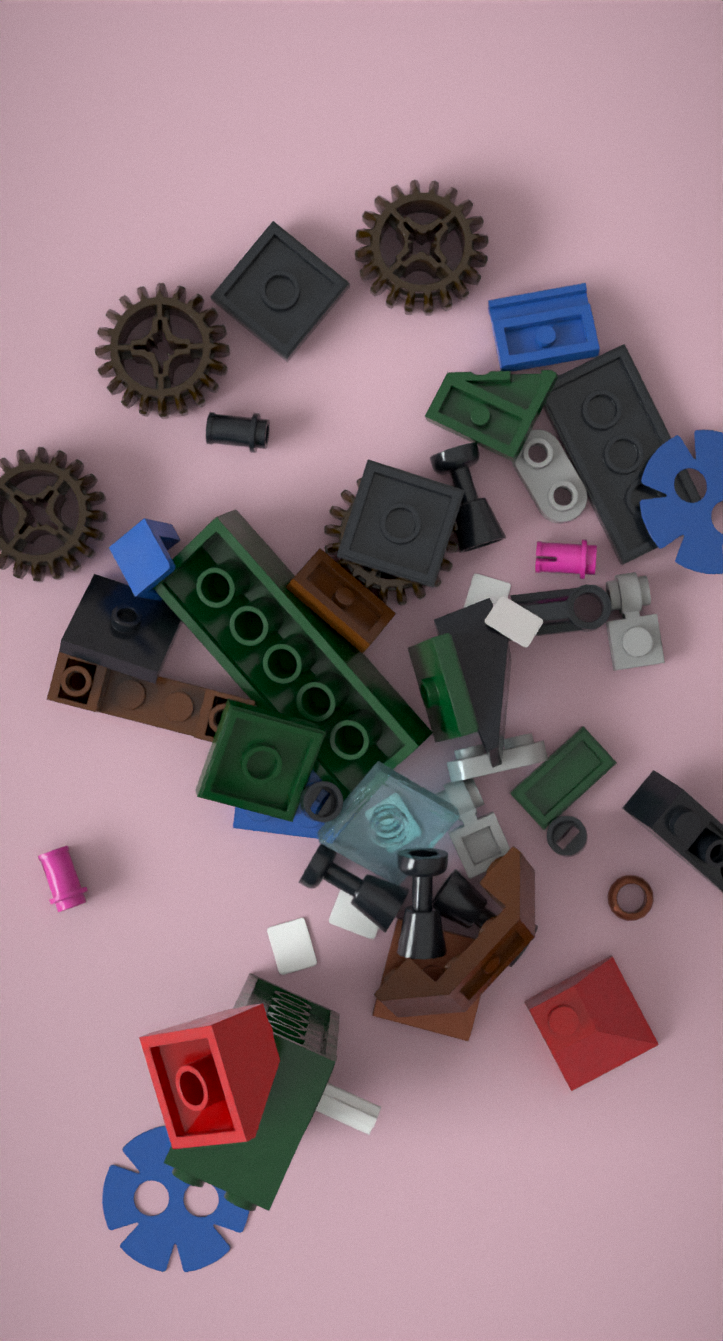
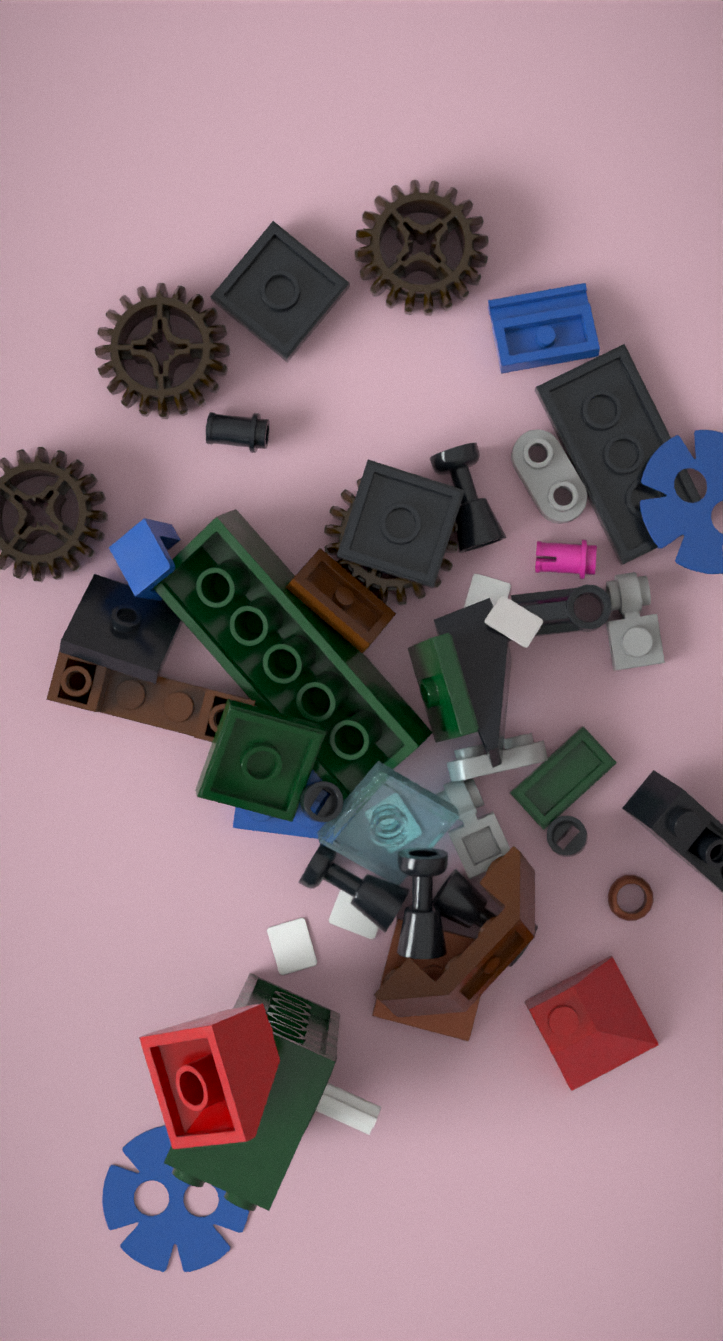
(62, 879): dark pink pin -> none
(492, 408): dark green wing -> none

